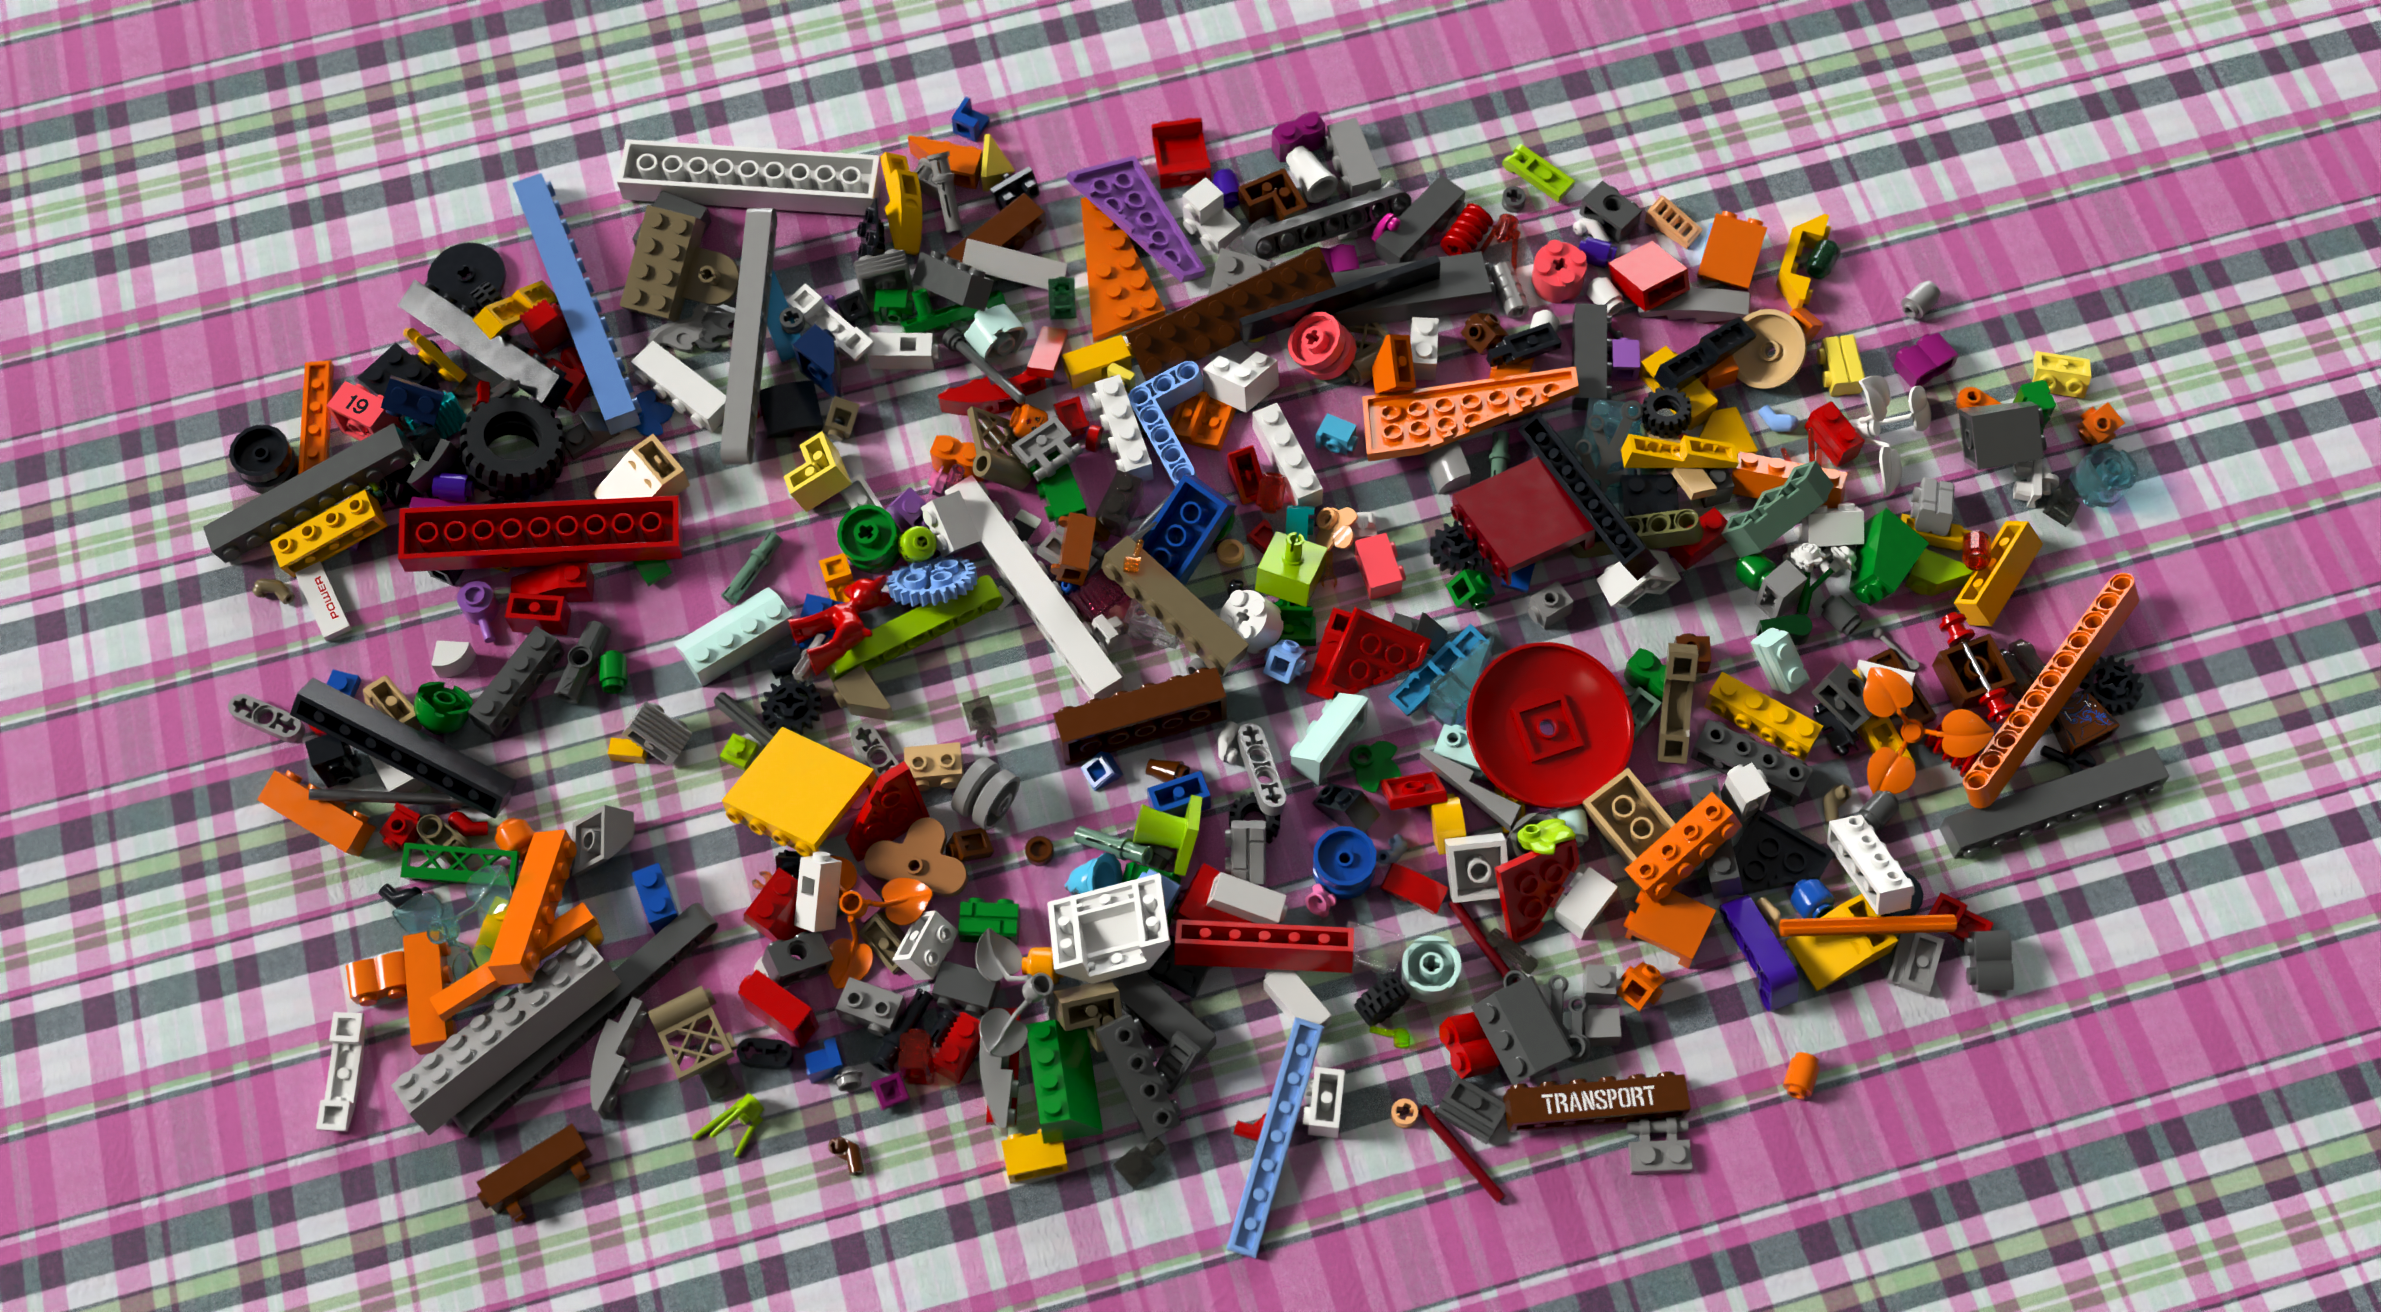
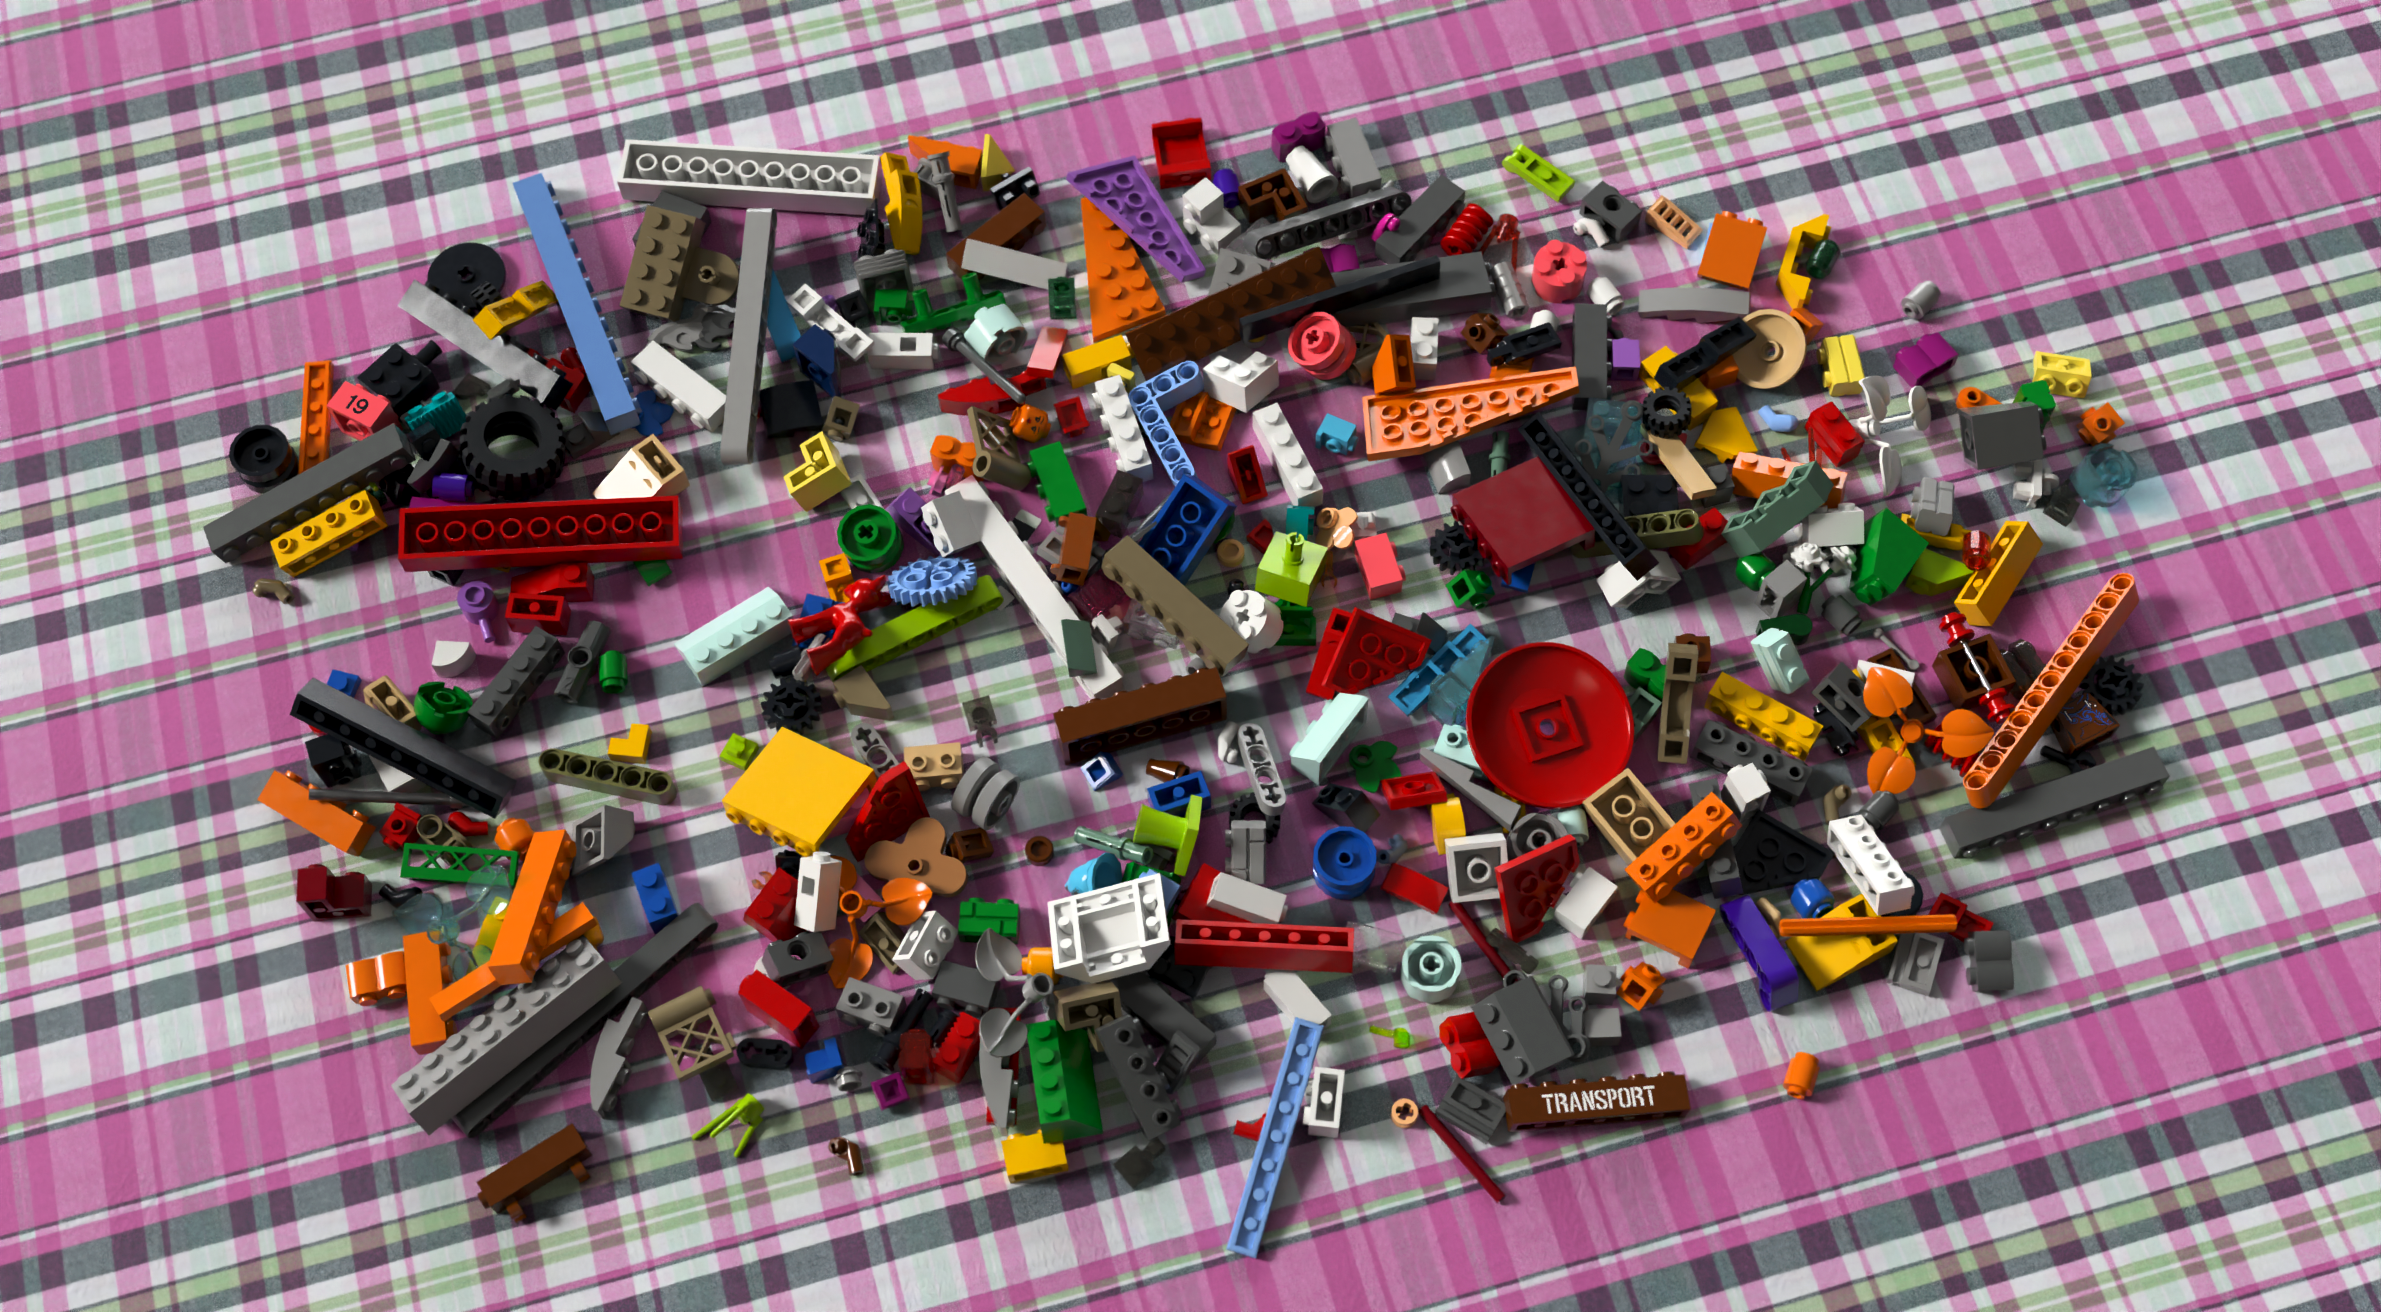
(272, 728): light grey beam -> none
(323, 601): white tile -> none
(332, 896): none -> dark red brick
(344, 1072): white slope -> none
(412, 401): dark blue bracket -> none
(431, 354): yellow hinge -> none
(483, 390): red tile -> none
(545, 325): red brick -> none
(598, 768): none -> olive beam
(657, 732): light grey brick -> none
(743, 718): dark grey axle -> none
(758, 559): sand green pin -> none
(786, 325): dark grey bush -> none
(917, 544): lime head -> none
(953, 280): dark grey brick -> none
(968, 122): blue panel -> none
(1041, 443): light grey plate -> none
(1078, 647): none -> sand green slope
(1093, 438): red tile -> none
(1131, 563): clear orange hand -> none
(1271, 492): clear red brick -> none
(1284, 661): light blue brick -> none
(1315, 905): bright pink plate -> none
(1382, 1000): black tyre -> none
(1513, 191): dark grey bush -> none
(1544, 835): lime plate -> none
(1550, 605): light grey brick -> none
(1598, 251): dark purple brick -> none
(1649, 276): brick -> none
(1659, 1156): light grey plate -> none
(1689, 453): yellow slope -> none

